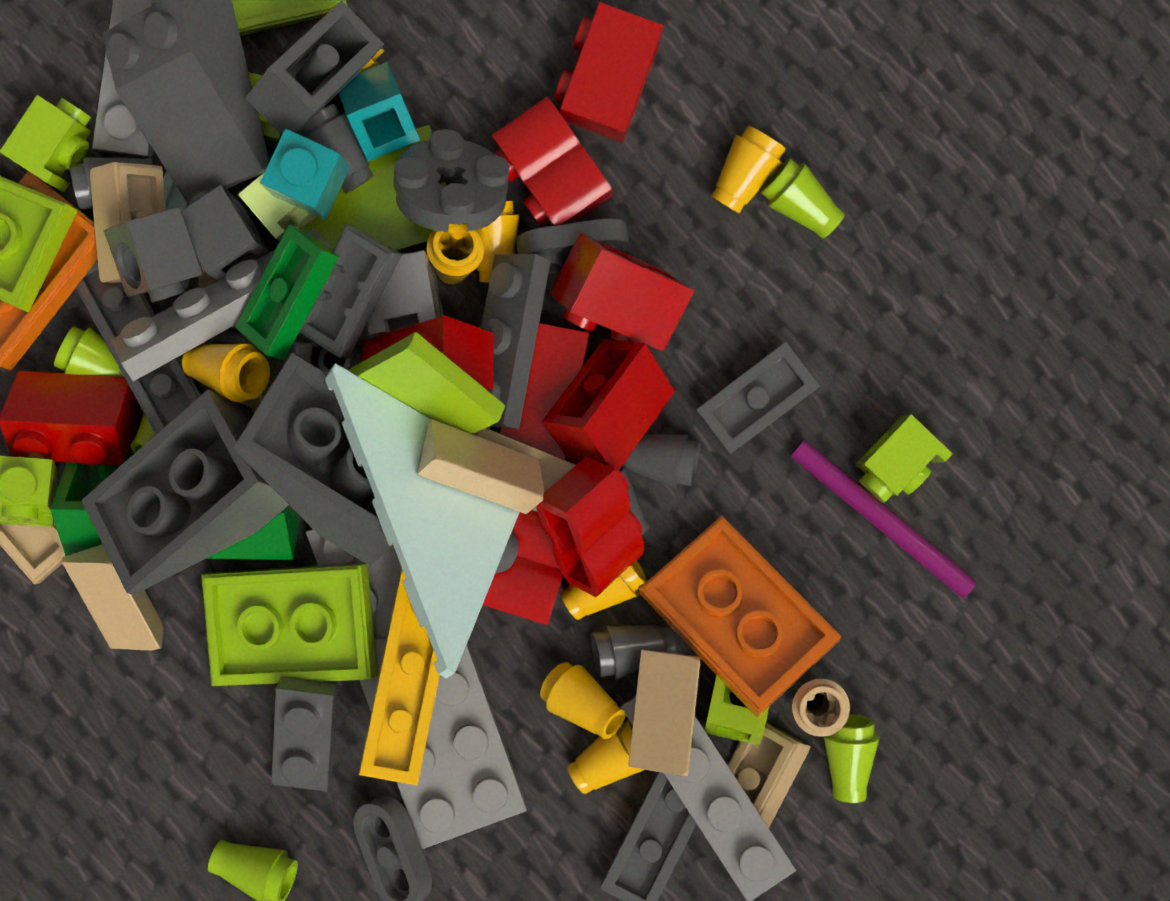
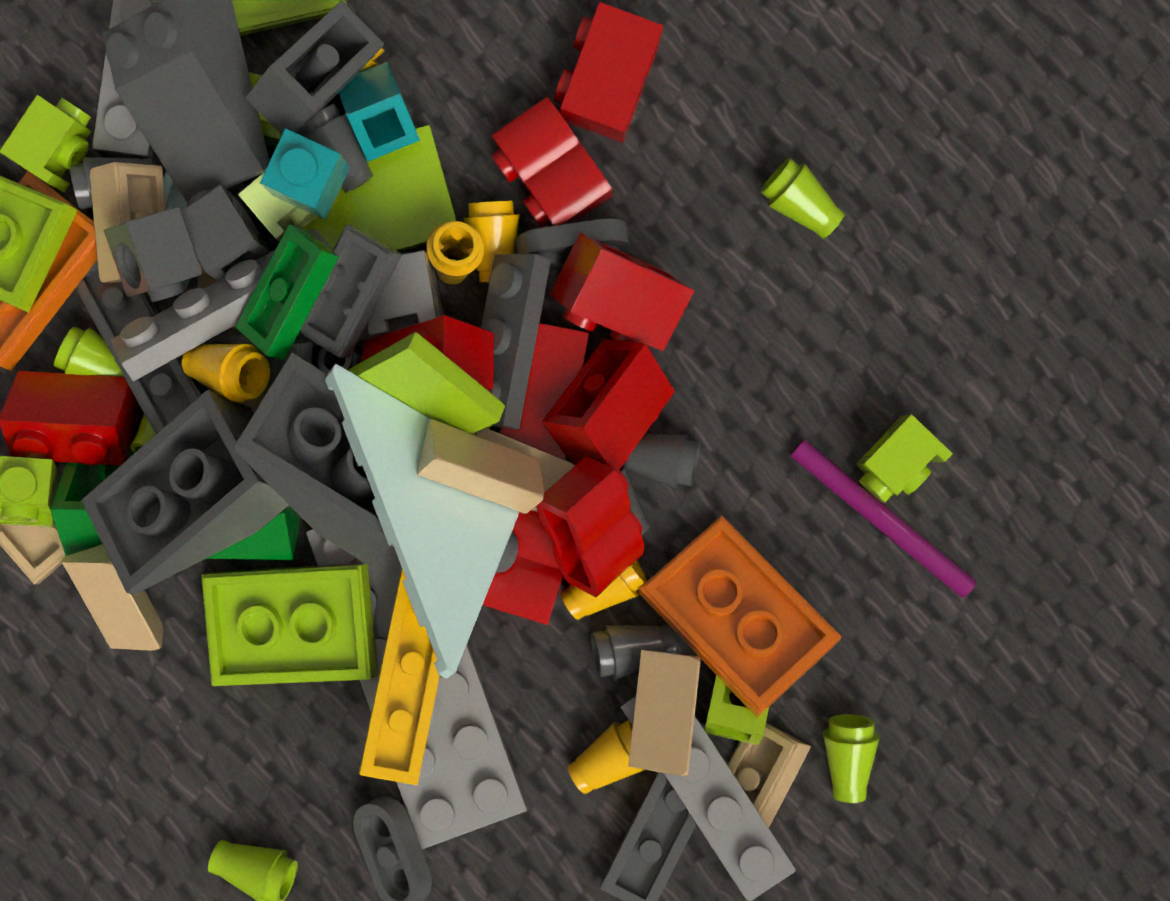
(304, 733): dark grey plate -> none
(473, 198): dark grey plate -> none
(581, 700): yellow cone -> none
(747, 168): yellow cone -> none
(757, 398): dark grey plate -> none
(829, 716): tan cone -> none

